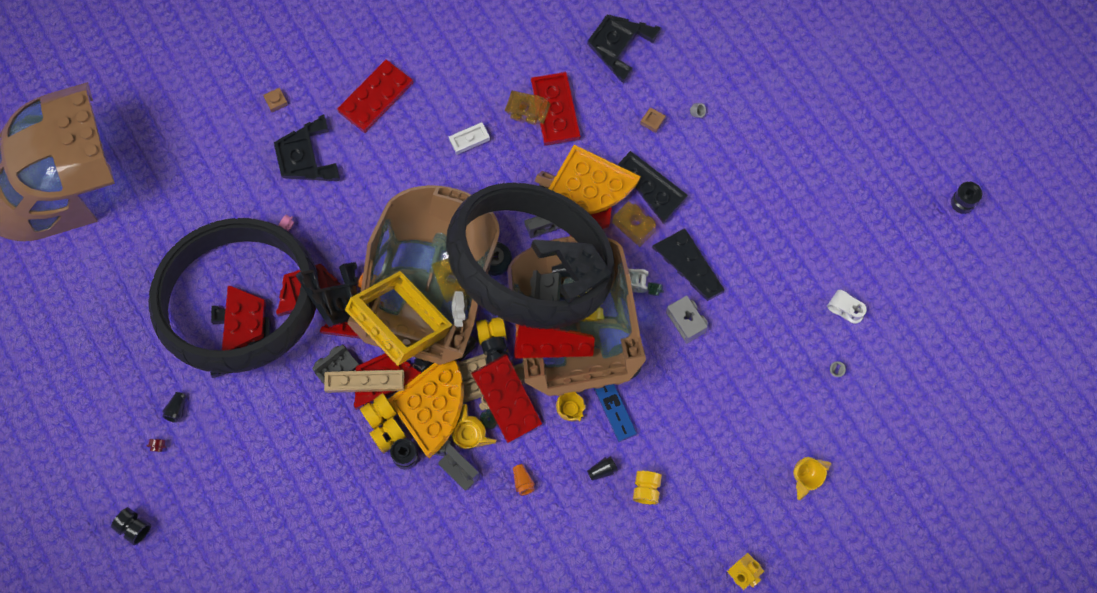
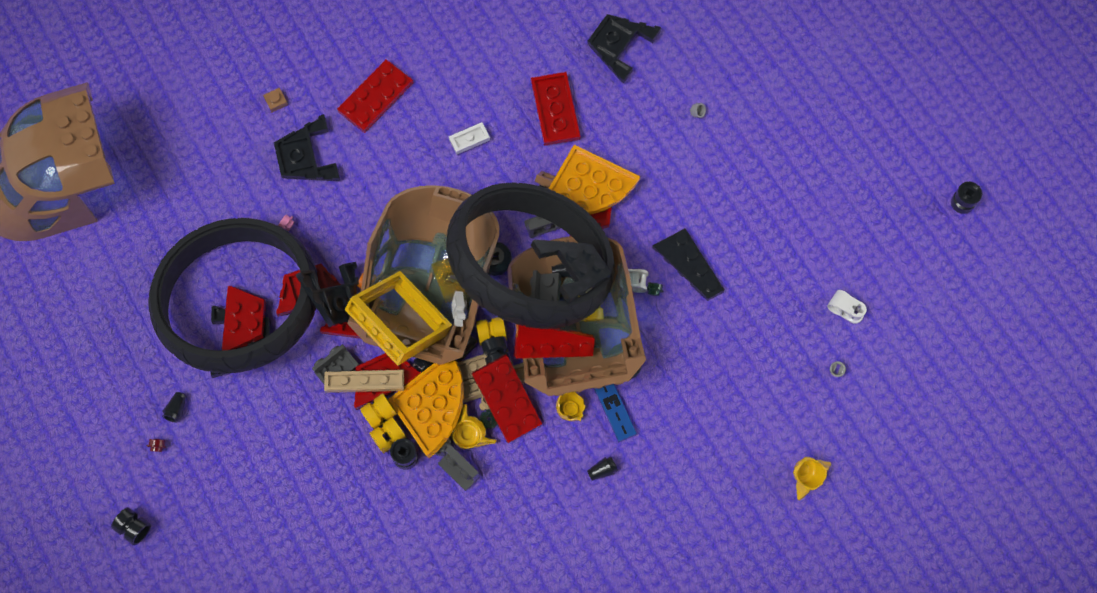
(520, 101): clear yellow brick -> none
(522, 480): orange cone -> none
(637, 233): clear yellow brick -> none
(647, 487): yellow wheel -> none
(652, 120): medium nougat plate -> none
(654, 188): black wing -> none
(687, 329): light grey brick -> none
(746, 572): yellow brick -> none

